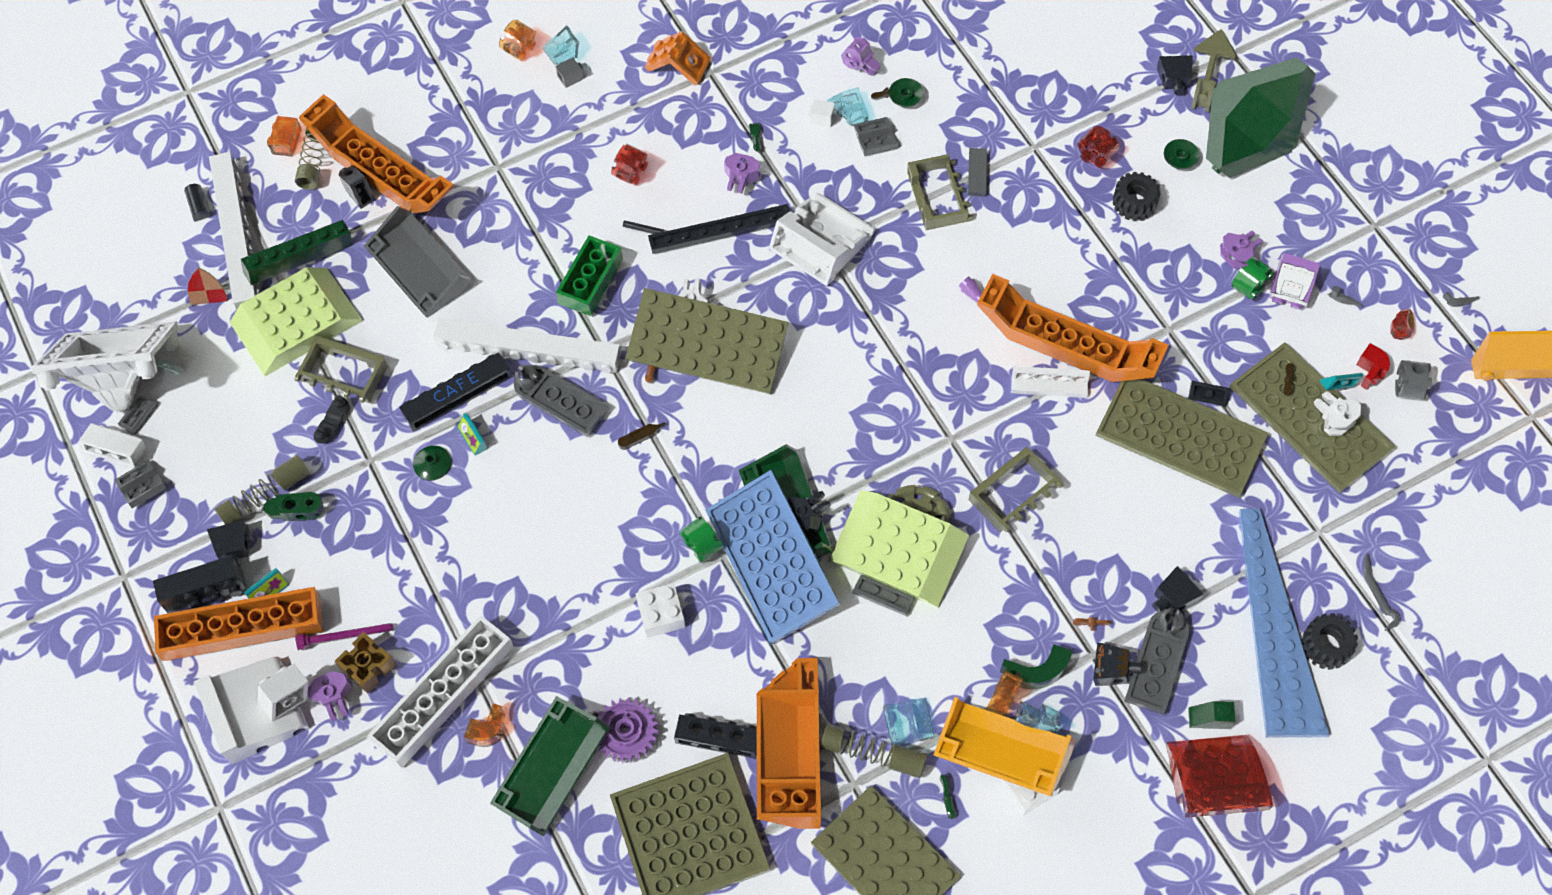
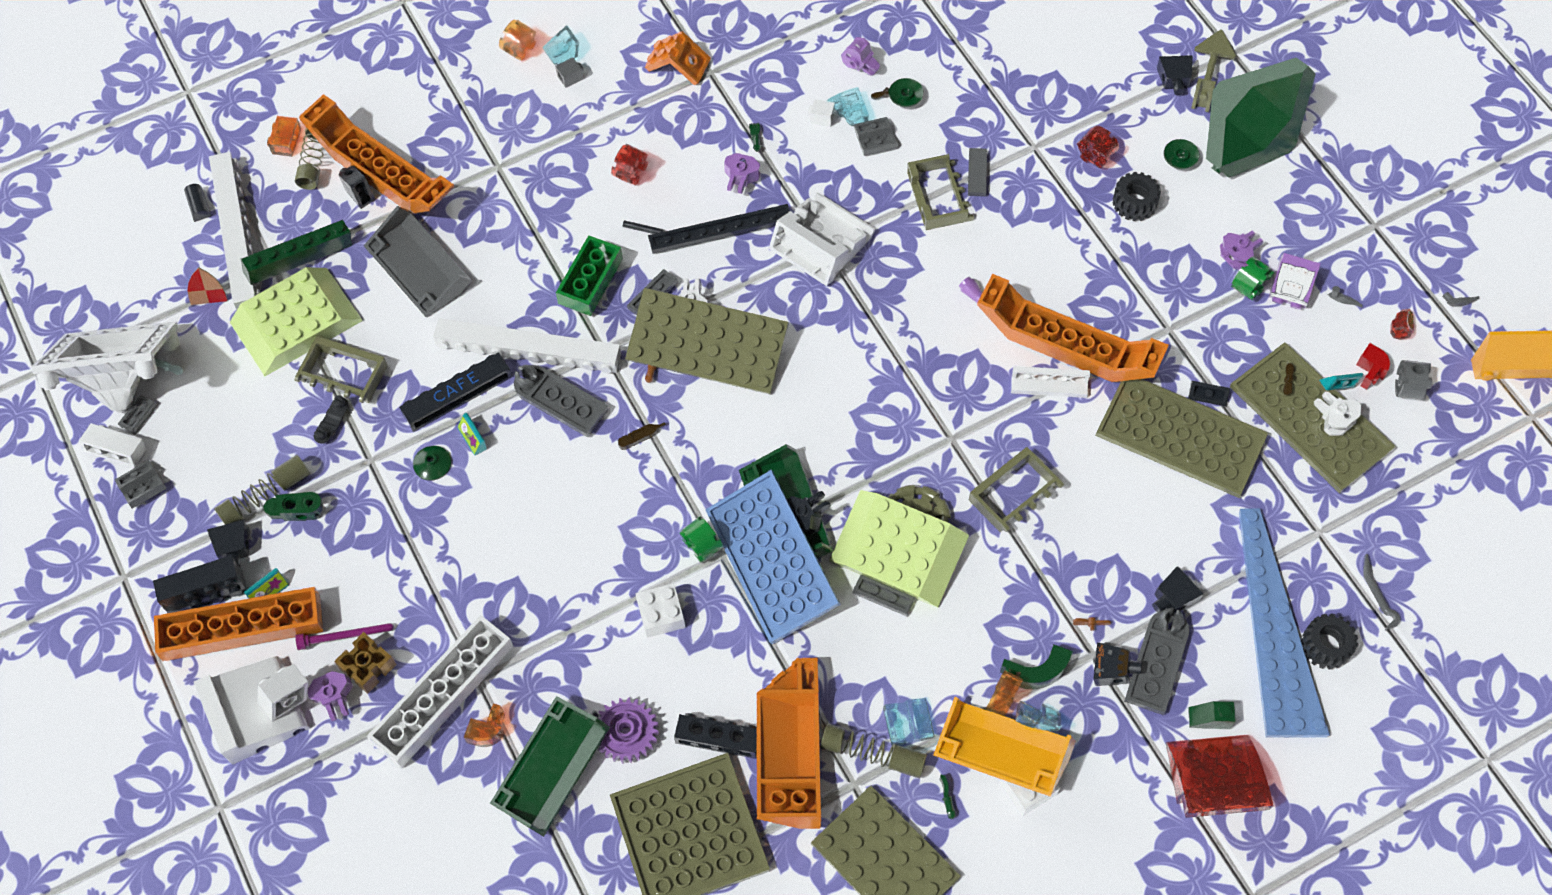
(662, 282): none -> dark grey plate

